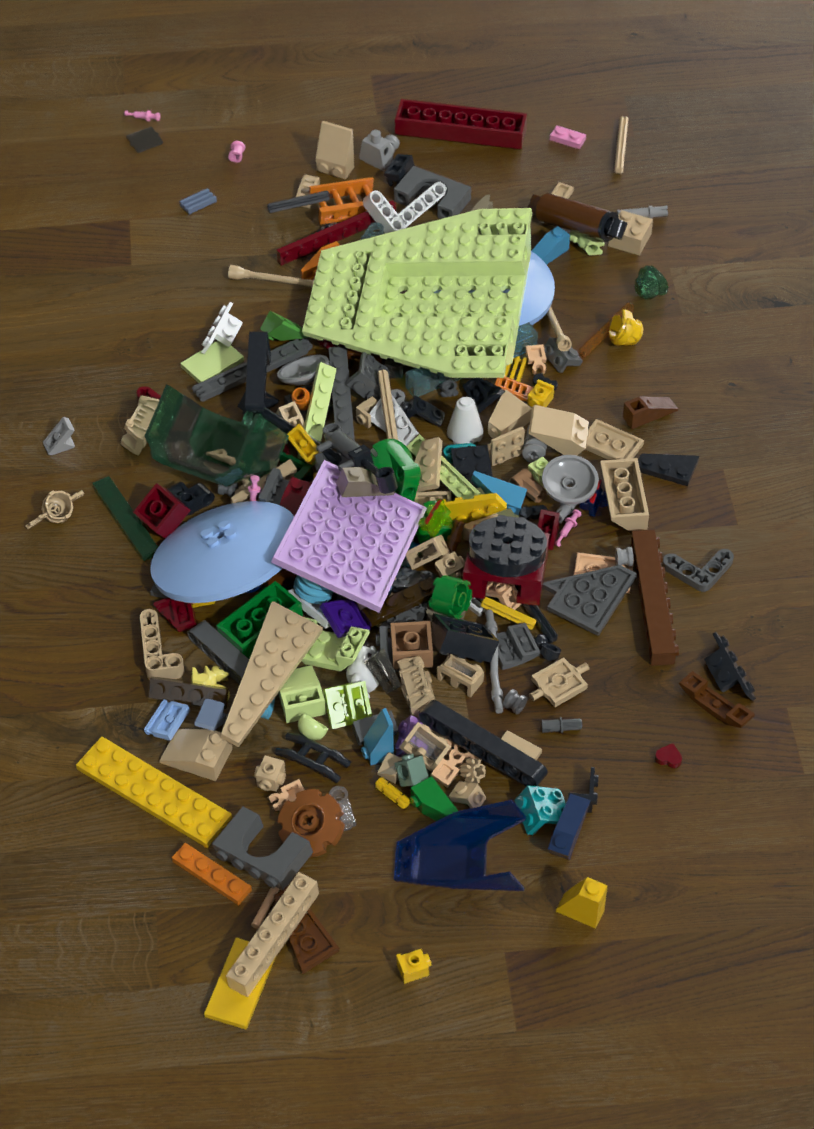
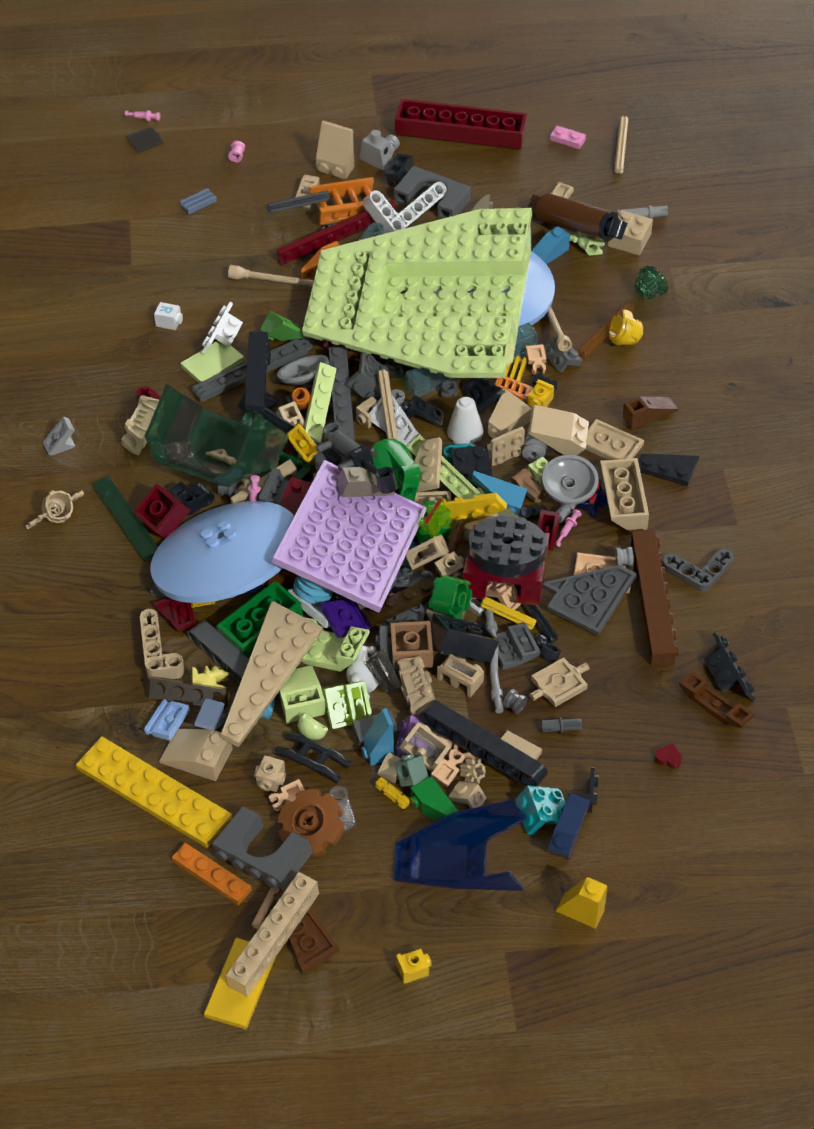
(168, 316): none -> white brick

